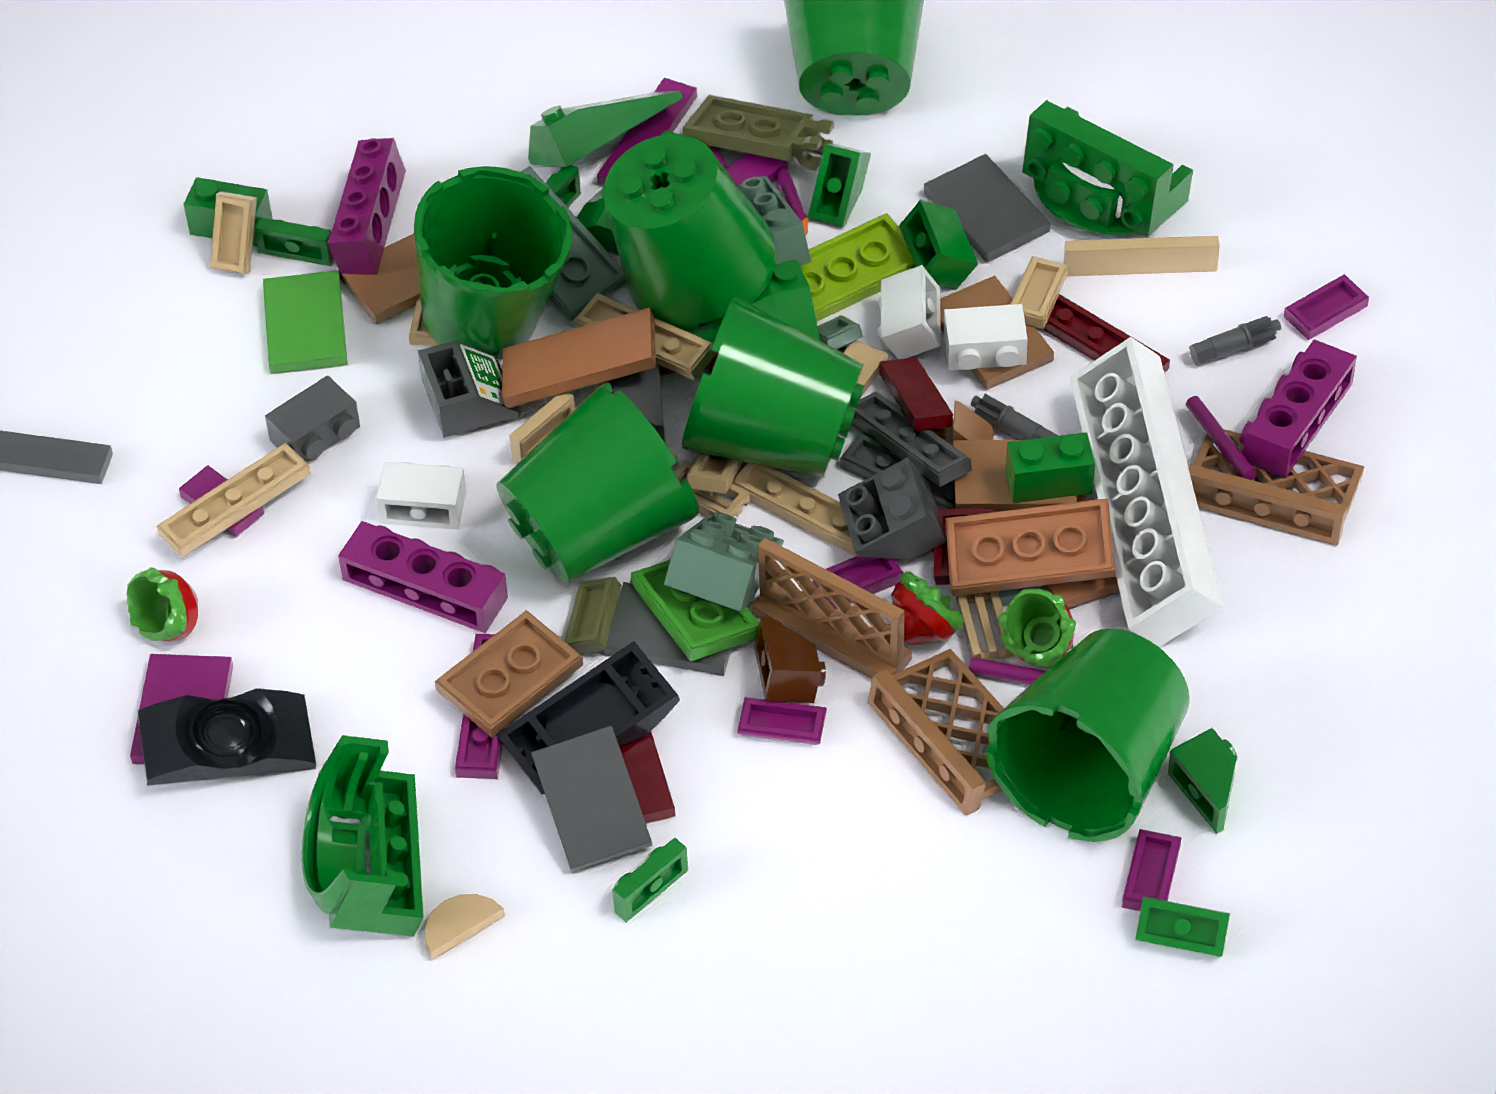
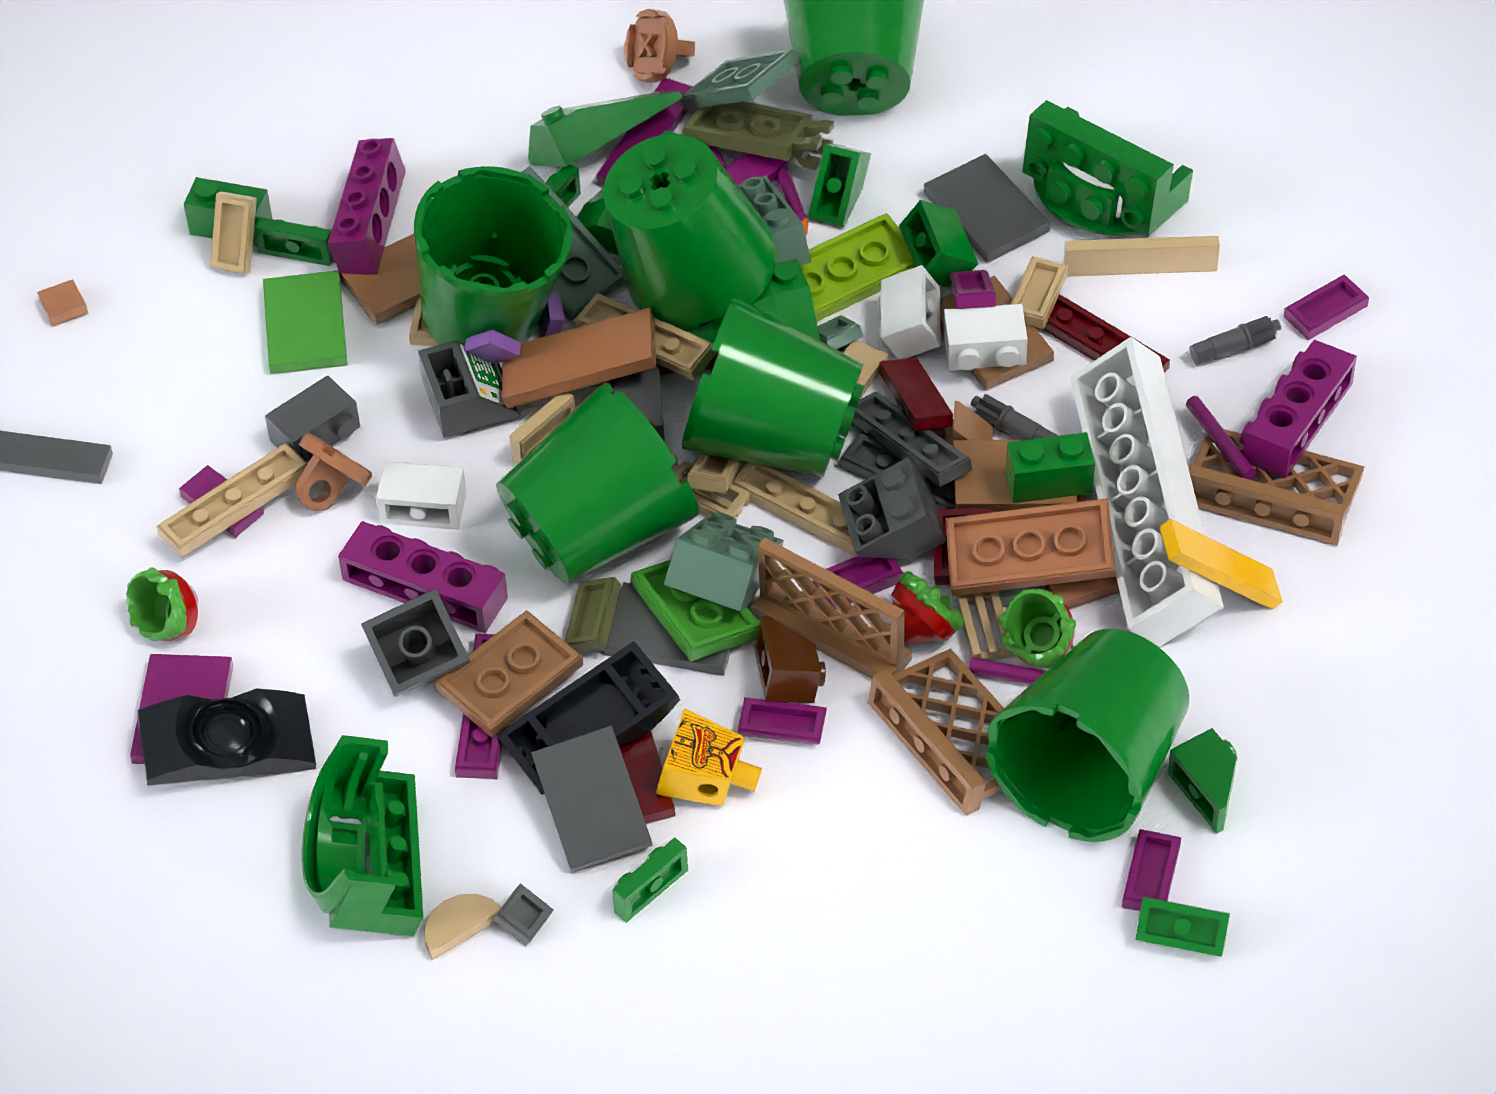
(62, 302): none -> nougat tile
(332, 468): none -> nougat tile
(415, 642): none -> dark grey slope
(492, 346): none -> medium lavender tile
(523, 914): none -> dark grey tile
(552, 316): none -> medium lavender tile
(654, 45): none -> nougat tile
(705, 762): none -> yellow torso
(740, 79): none -> sand green tile
(972, 289): none -> magenta tile
(1220, 564): none -> yellow tile

